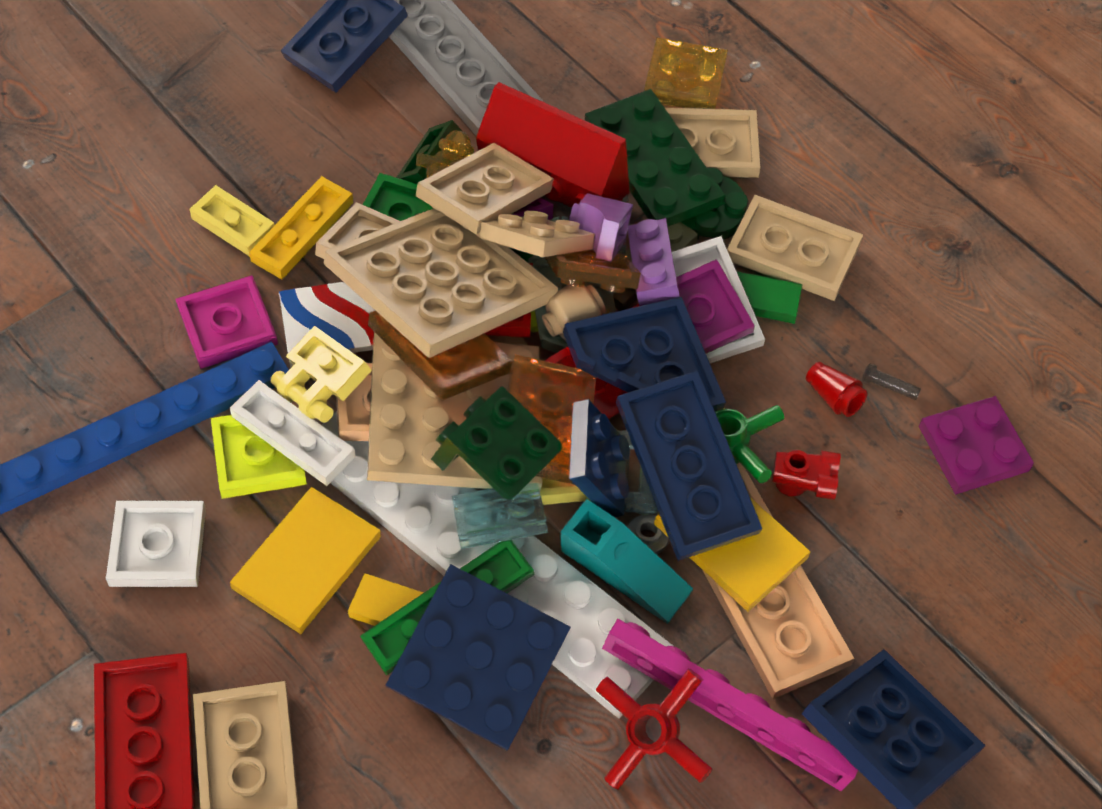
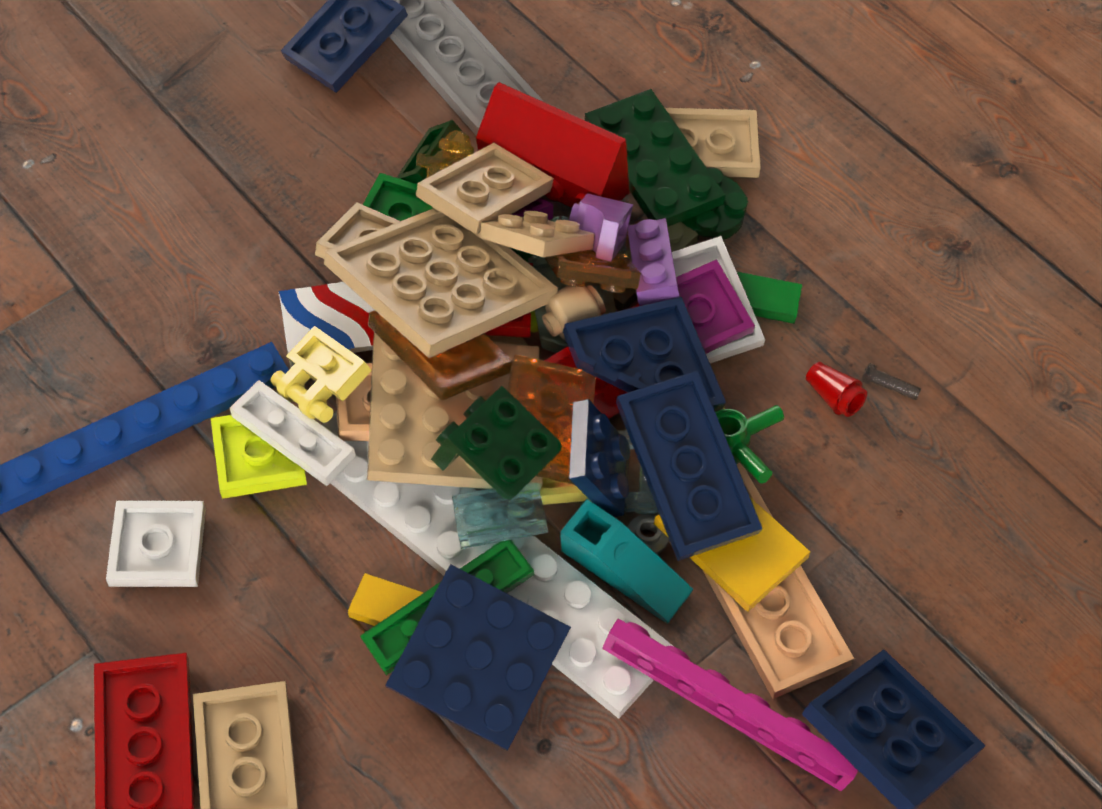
(226, 321): dark pink tile -> none
(231, 219): light yellow plate -> none
(301, 227): yellow plate -> none
(305, 560): yellow tile -> none
(670, 729): red bar -> none
(686, 74): clear yellow plate -> none
(794, 247): tan plate -> none
(799, 471): red plate -> none
(975, 445): magenta plate -> none

